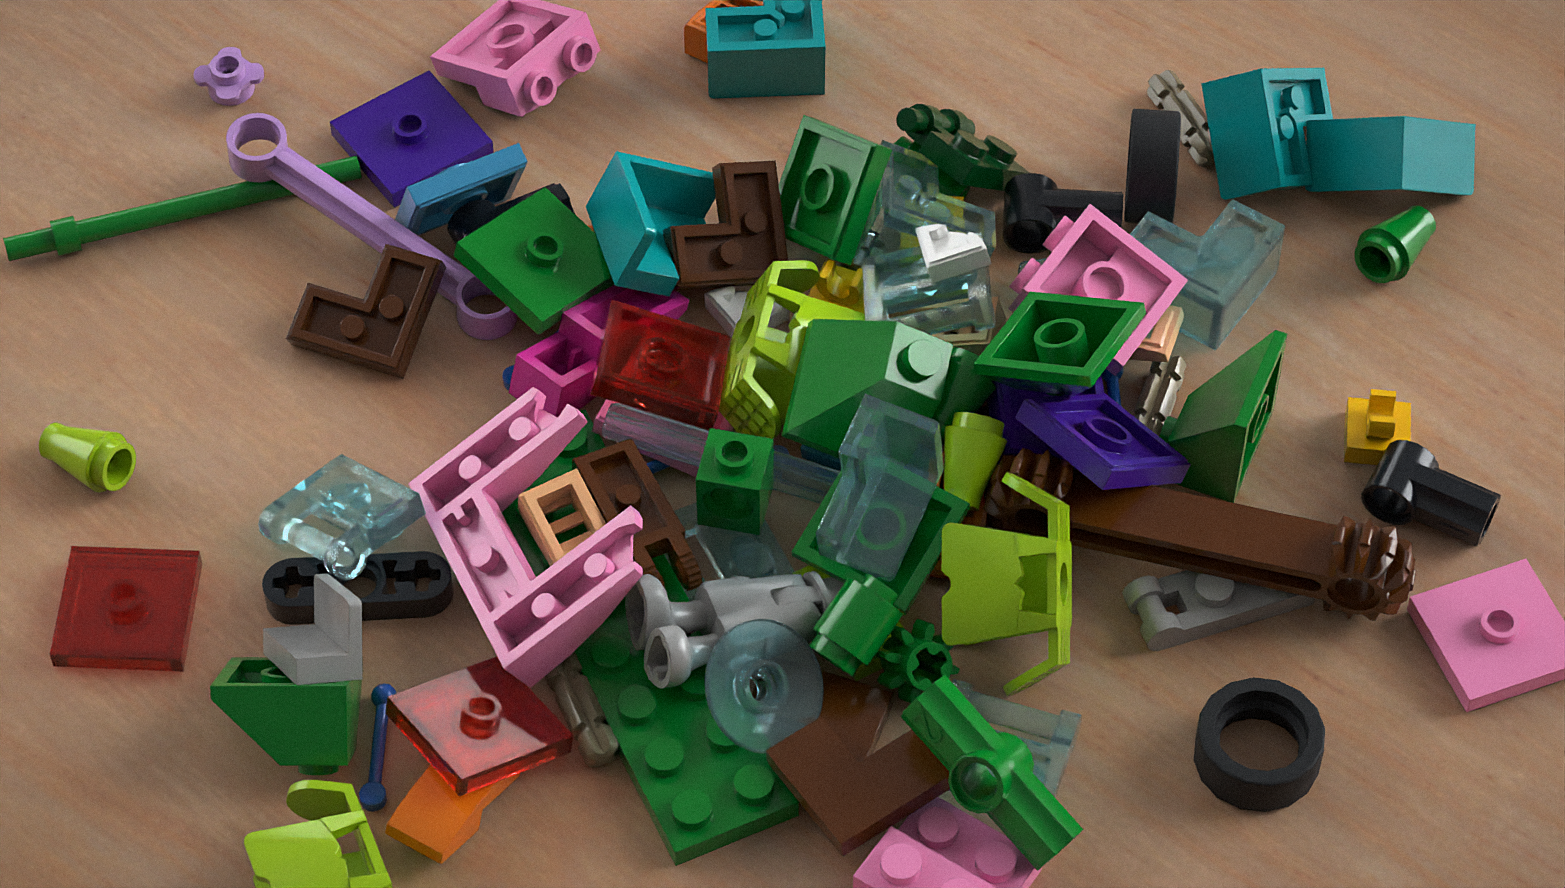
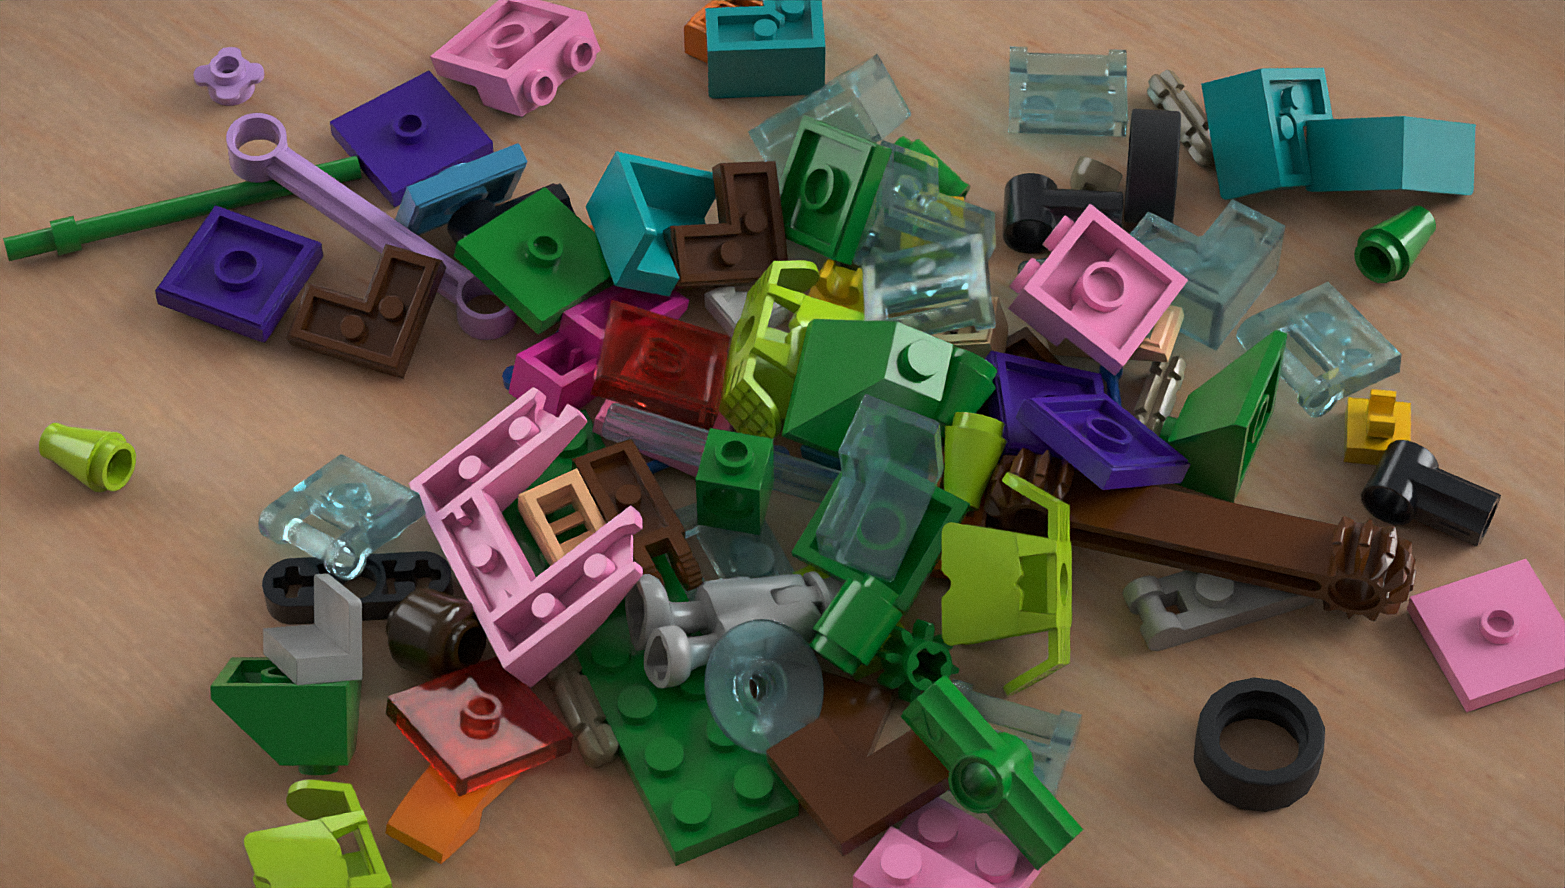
(126, 608): clear red plate -> none
(239, 274): none -> dark purple plate
(373, 794): blue hinge -> none
(434, 633): none -> dark brown head
(857, 101): none -> clear light blue panel
(950, 144): dark green plate -> none
(950, 252): white tile -> none
(1058, 342): green slope -> none
(1067, 93): none -> clear light blue plate
(1094, 176): none -> dark tan hinge
(1334, 337): none -> clear light blue plate

